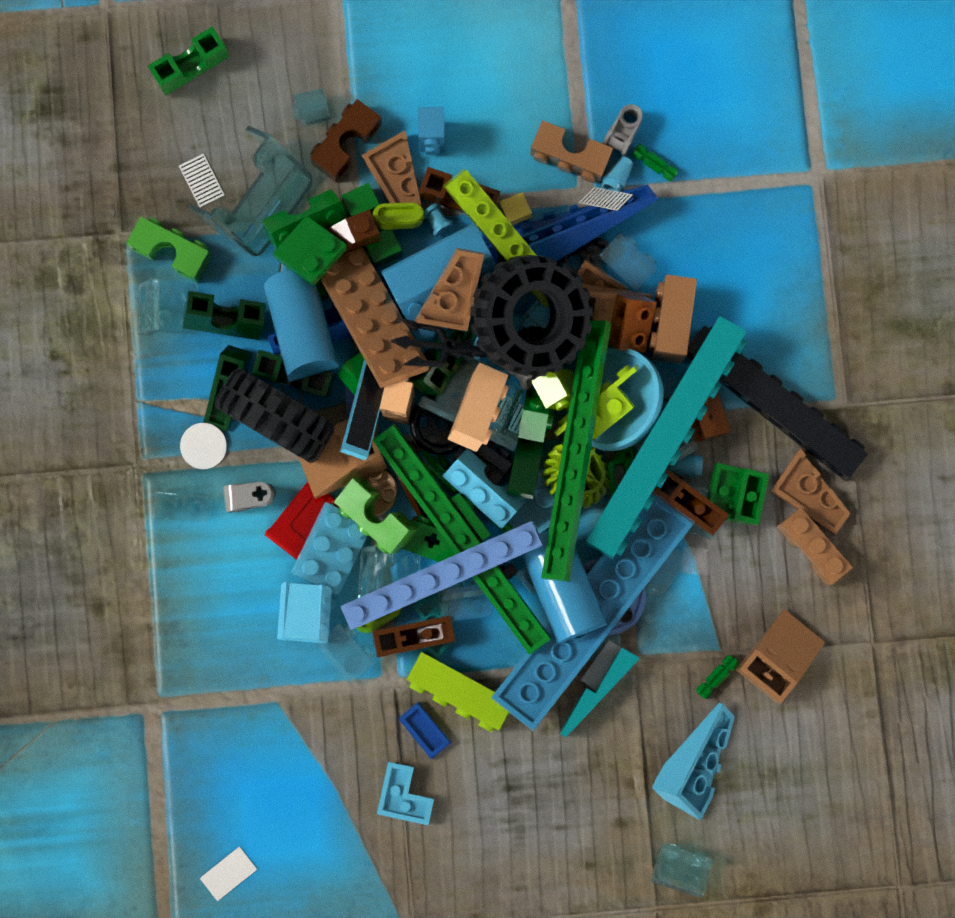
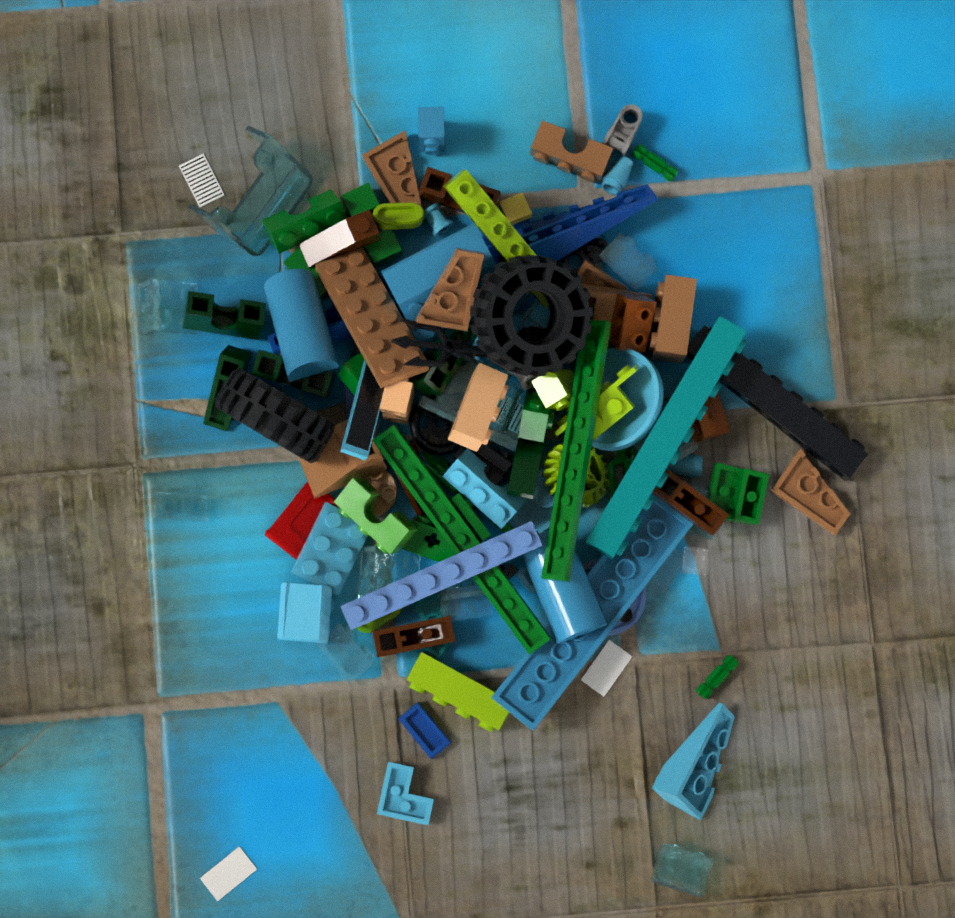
(150, 237): bright green arch -> none
(203, 54): green arch -> none
(203, 445): white sticker -> none
(243, 496): light grey piece -> none
(310, 251): green plate -> none
(311, 107): clear light blue brick -> none
(356, 122): reddish brown arch -> none
(588, 700): teal slope -> none
(605, 198): white sticker -> none
(780, 657): medium nougat slope -> none
(823, 555): medium nougat arch -> none

